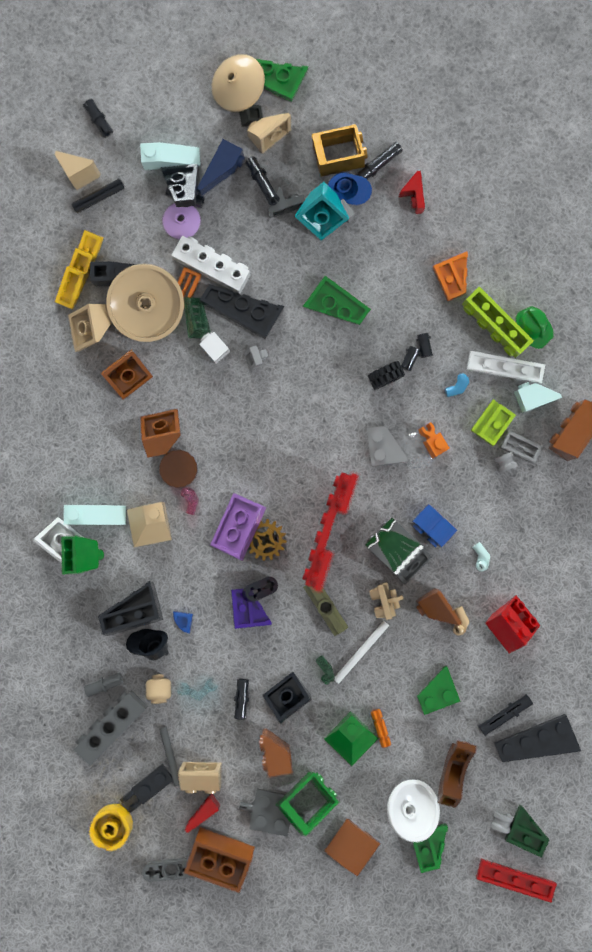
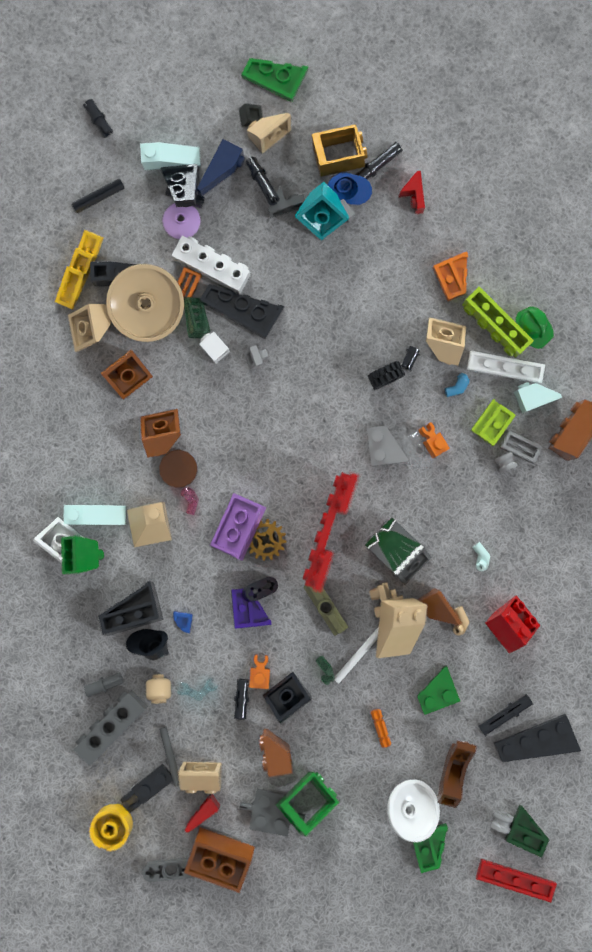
(78, 169): tan slope -> none
(244, 88): tan dish -> none
(260, 675): none -> orange plate
(336, 302): green wing -> none
(351, 738): green slope -> none
(352, 847): dark orange slope -> none
(399, 626): none -> tan slope
(424, 344): black pin -> none
(434, 526): blue brick -> none
(446, 340): none -> tan slope

